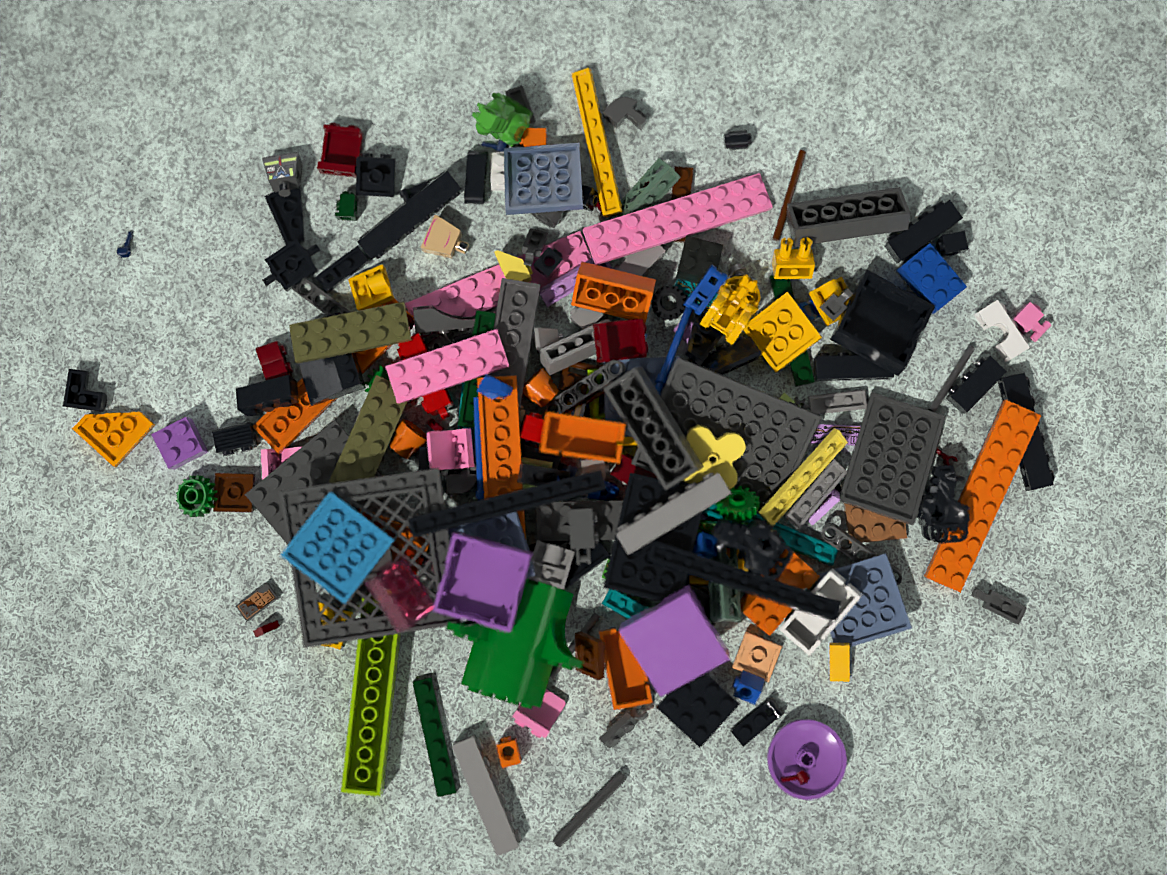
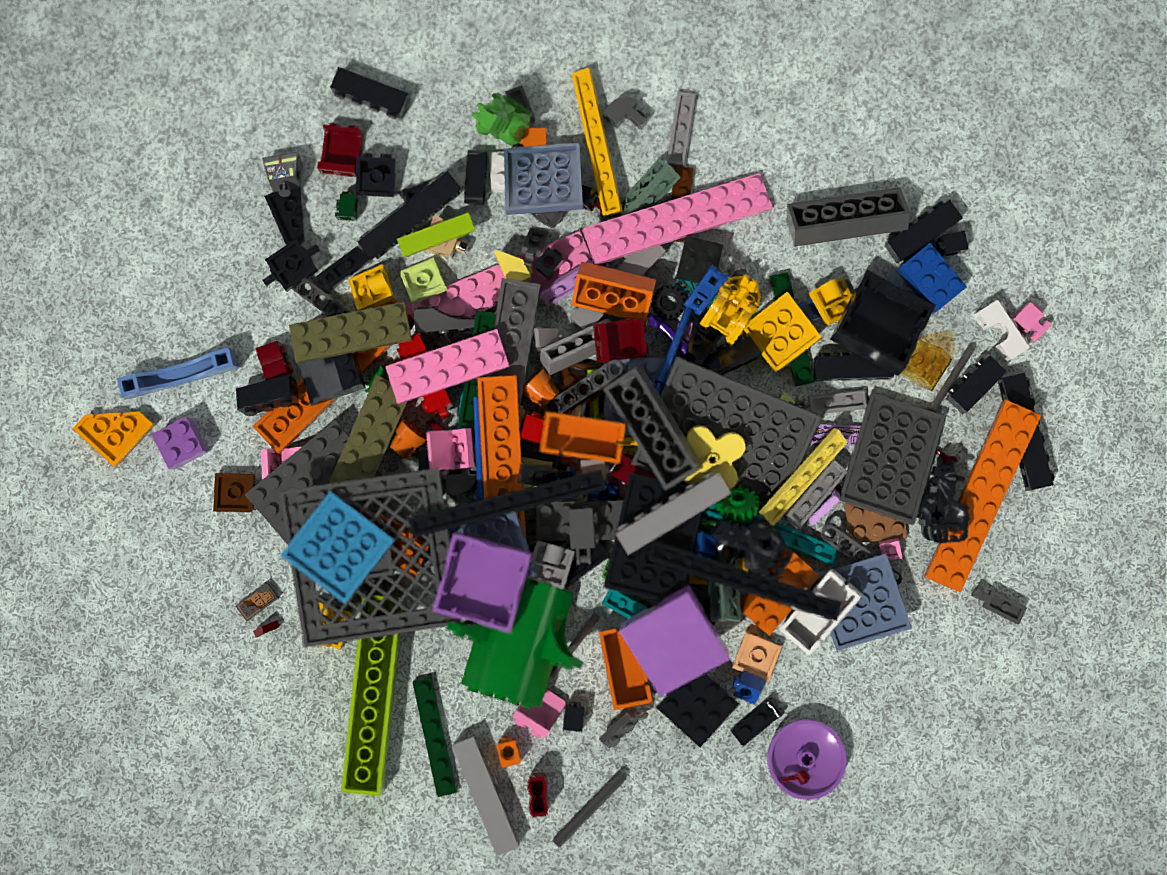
(77, 394): black brick -> none
(125, 251): dark blue hand -> none
(157, 380): none -> medium blue arch
(196, 496): green gear -> none
(235, 438): black brick -> none
(370, 93): none -> black brick
(400, 595): clear pink slope -> none
(423, 280): none -> yellowish green tile
(436, 235): none -> lime tile
(494, 388): blue rock -> none
(499, 147): dark blue hand -> none
(537, 790): none -> dark red brick
(573, 717): none -> black brick
(591, 652): reddish brown plate -> none
(658, 323): none -> dark purple plant
(681, 129): none -> light grey tile
(737, 140): black brick -> none
(789, 195): reddish brown piece -> none
(793, 263): yellow brick -> none
(835, 305): dark grey plate -> none
(840, 662): yellow tile -> none
(892, 548): none -> bright pink plate
(927, 365): none -> clear yellow slope

